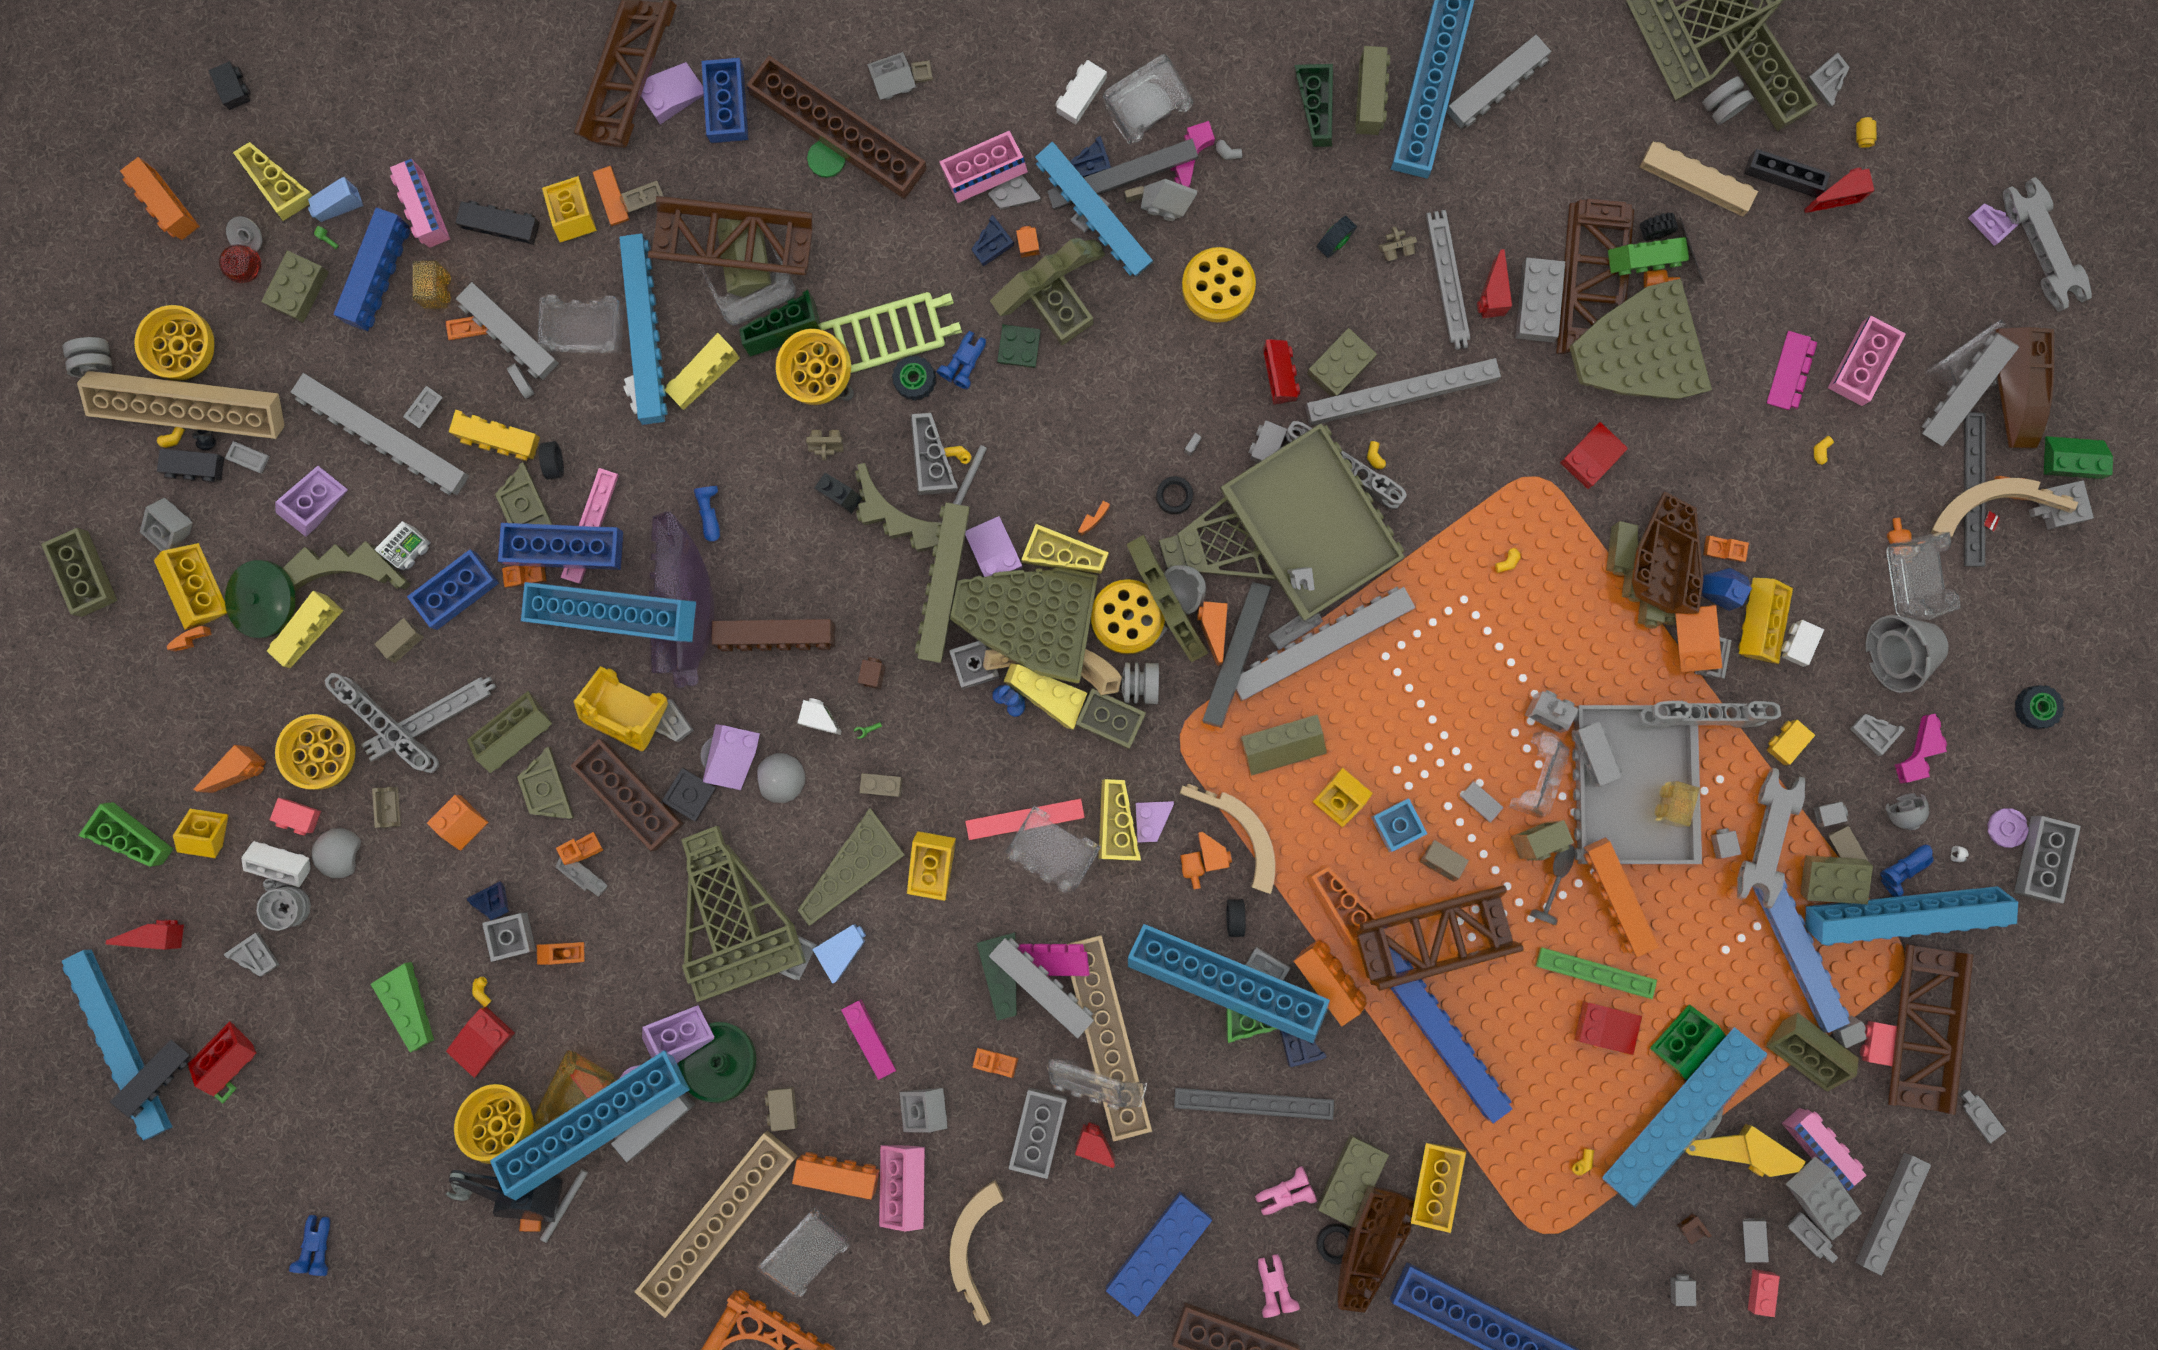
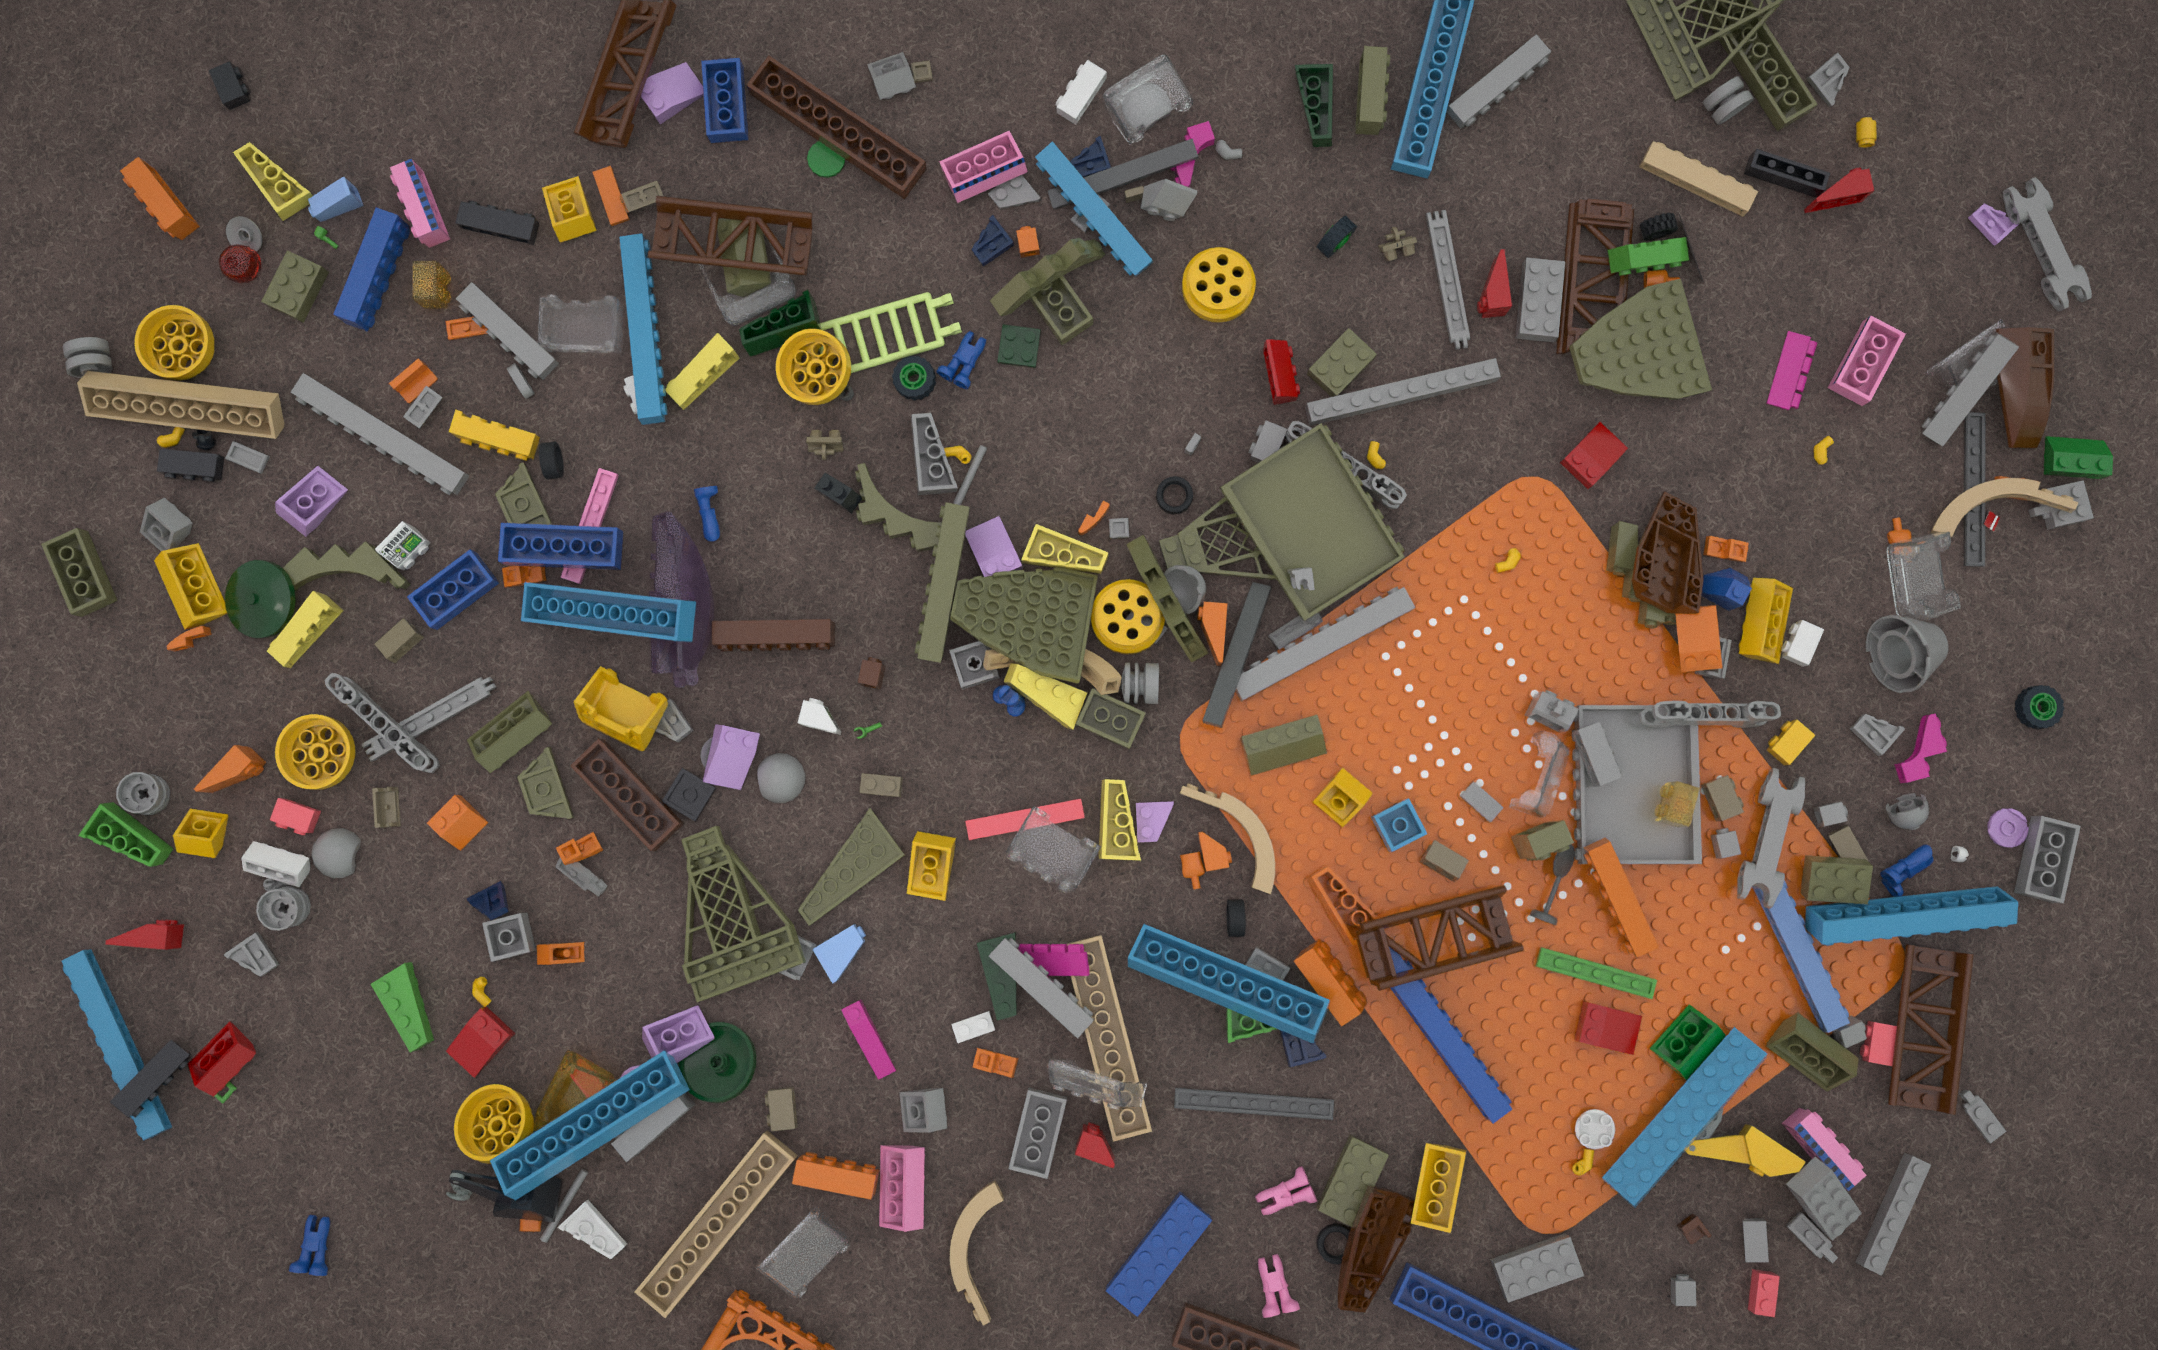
(132, 794): none -> light grey wheel
(413, 380): none -> orange panel
(591, 1227): none -> white wing
(973, 1027): none -> white plate
(1118, 528): none -> light grey tile
(1537, 1267): none -> light grey brick
(1595, 1129): none -> white dish
(1722, 798): none -> dark tan brick

